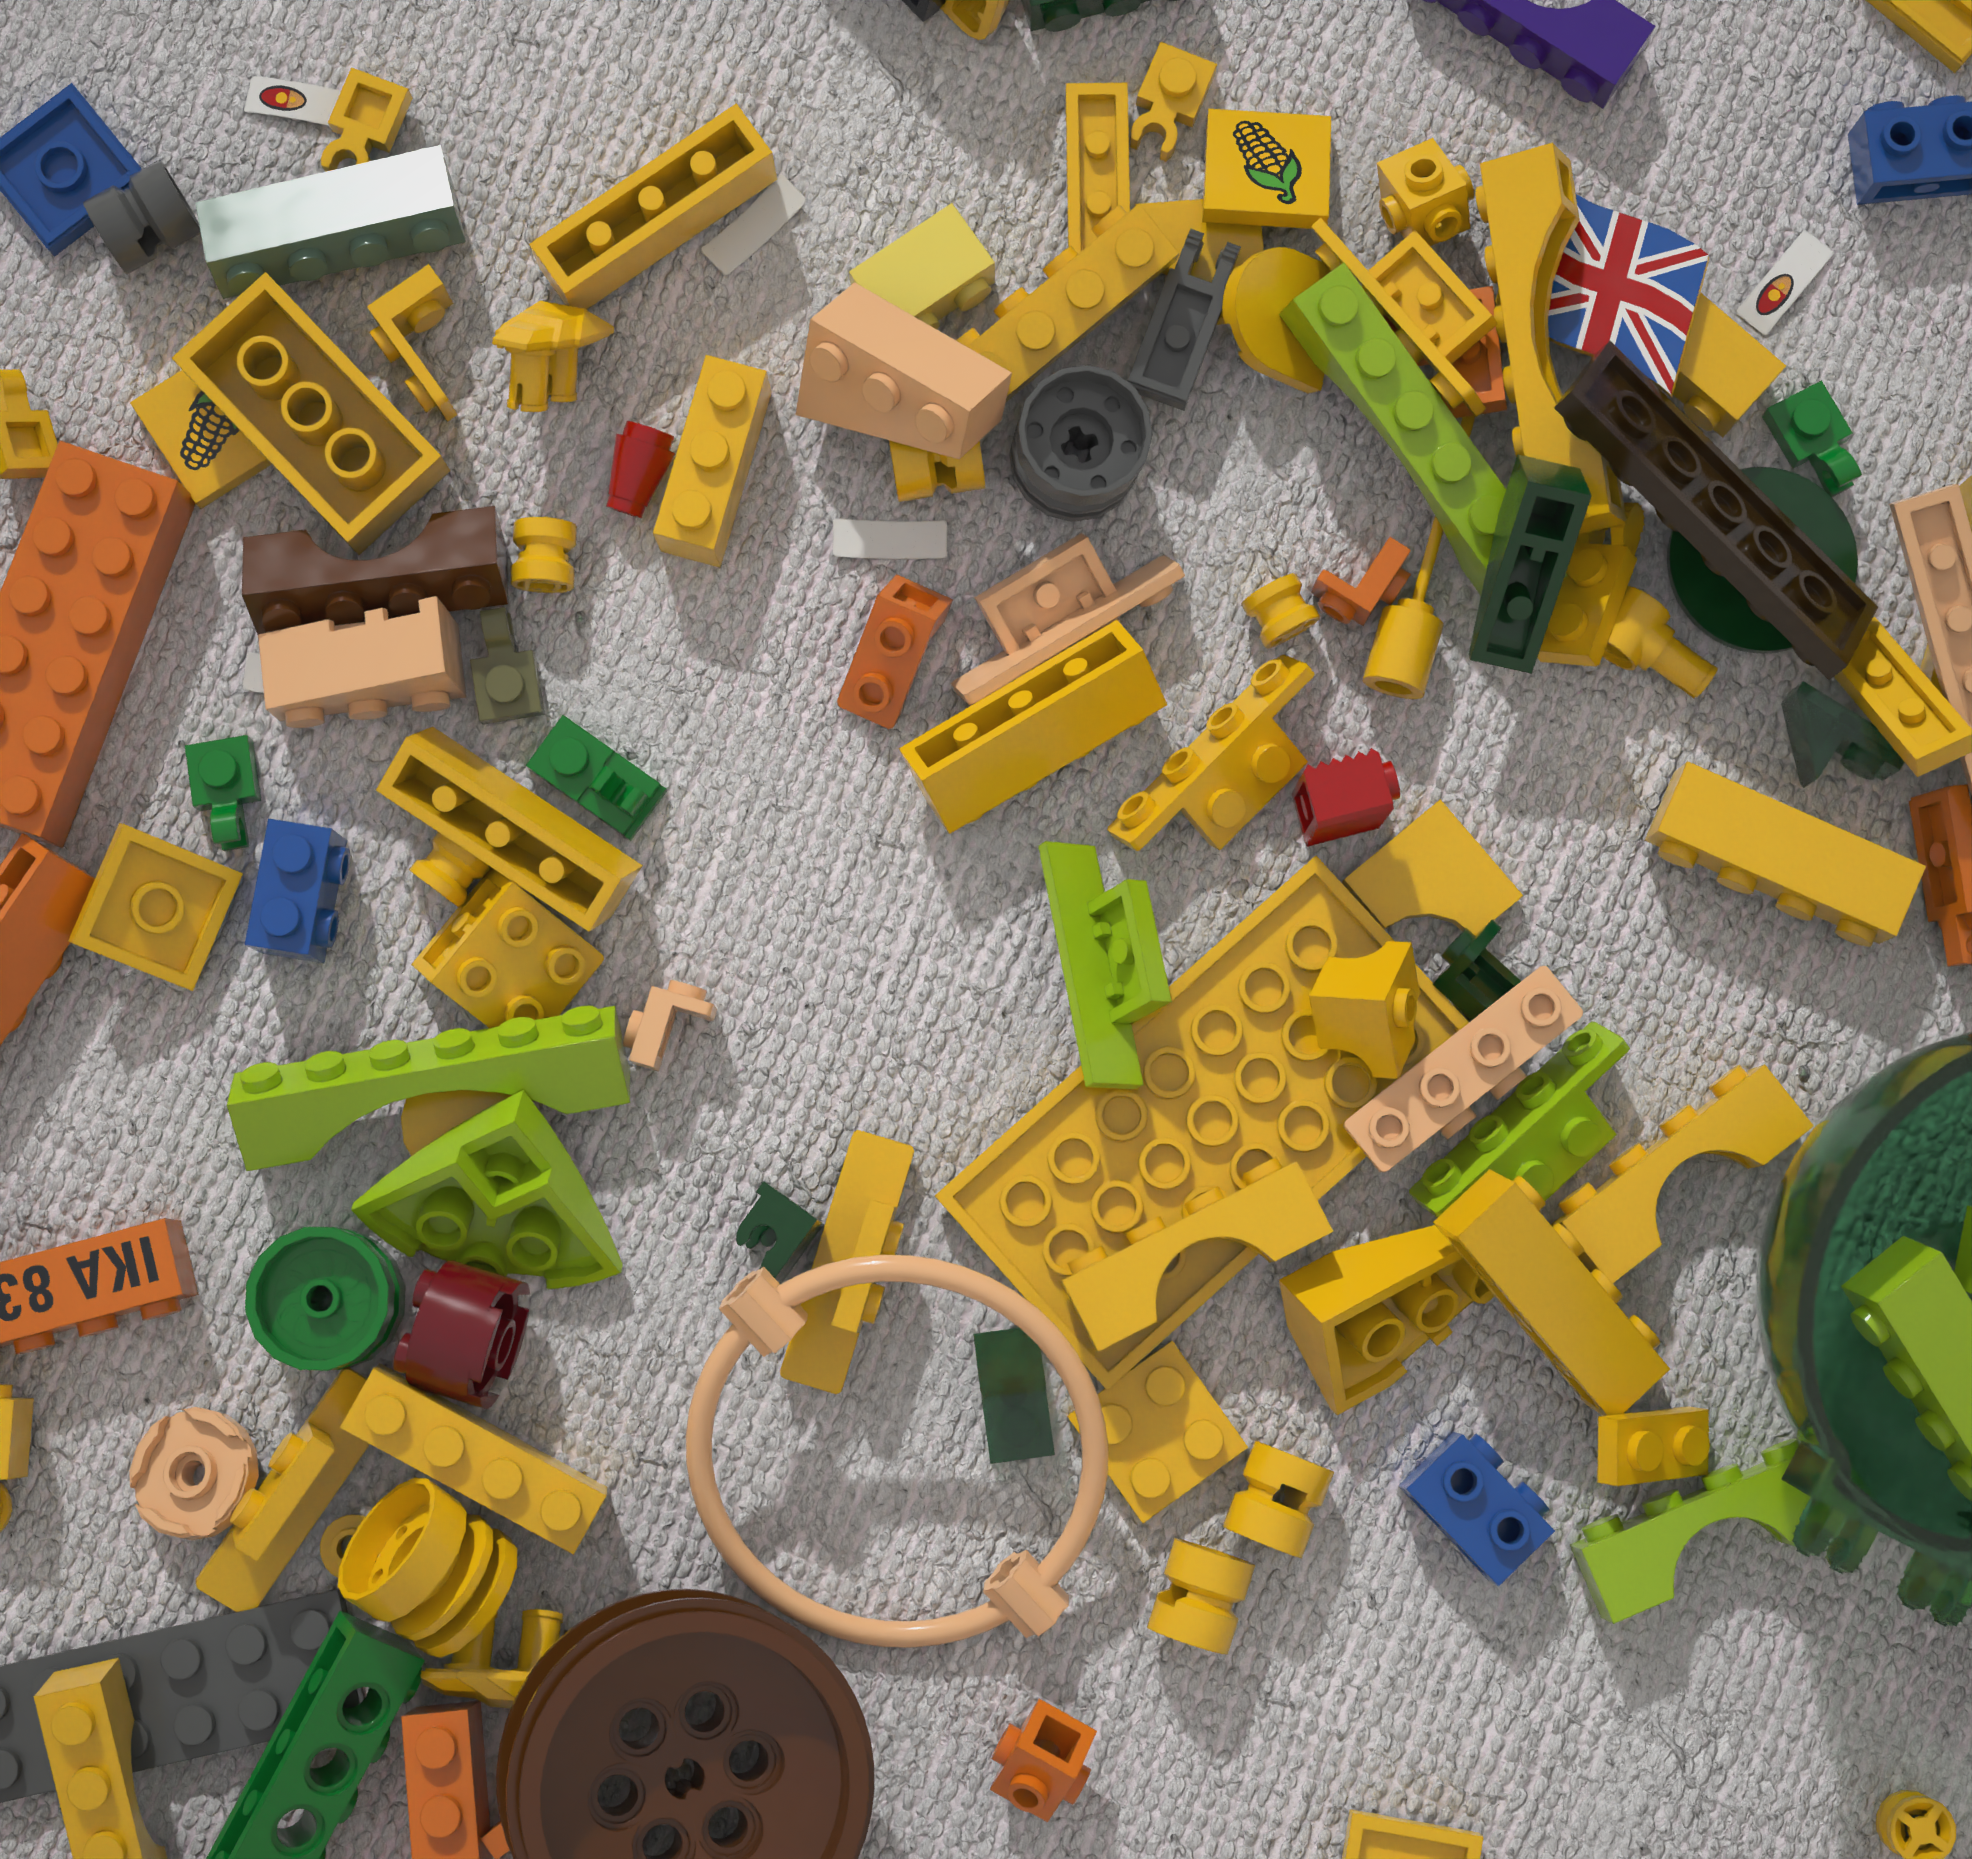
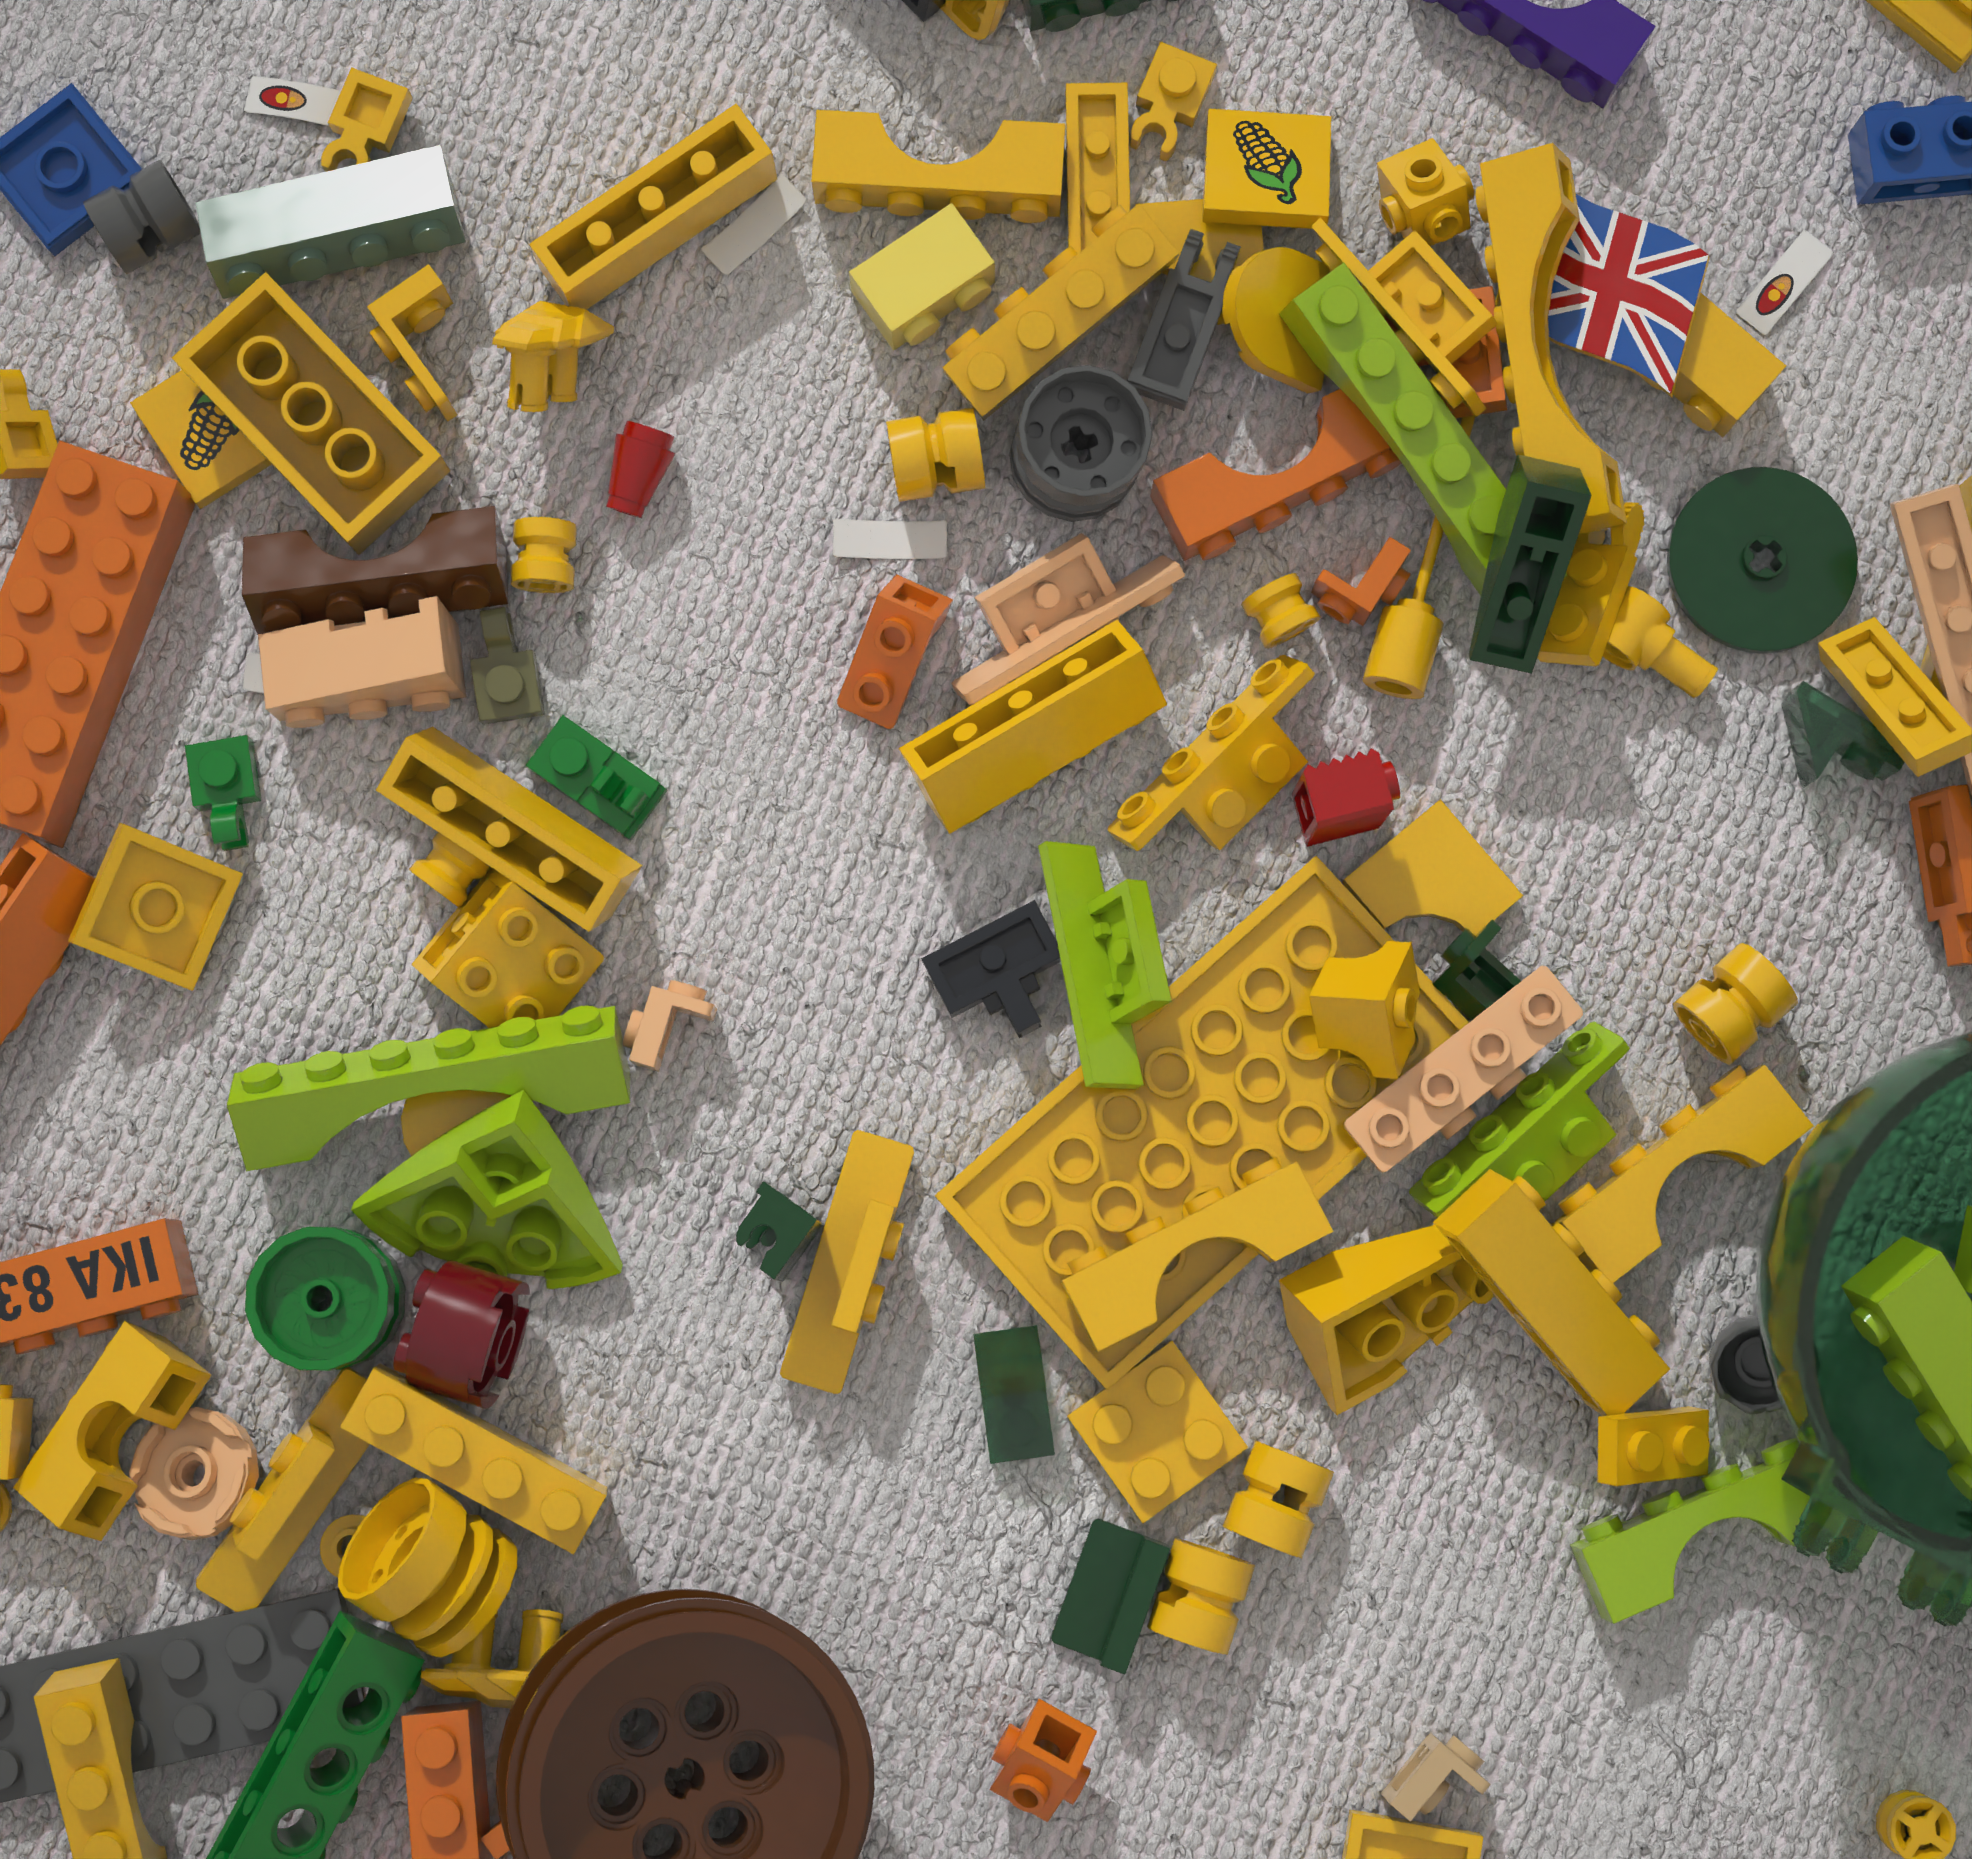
(77, 1468): none -> yellow arch
(297, 891): blue brick -> none
(712, 461): yellow brick -> none
(863, 167): none -> yellow arch
(897, 377): light nougat wedge -> none
(997, 967): none -> black hinge
(1019, 1587): light nougat piece -> none
(1110, 1594): none -> dark green panel
(1212, 503): none -> orange arch
(1422, 1780): none -> tan bracket
(1478, 1506): blue brick -> none
(1717, 510): dark brown plate -> none
(1739, 999): none -> yellow wheel
(1740, 1368): none -> dark grey hair
(1784, 855): yellow brick -> none
(1811, 430): green plate -> none

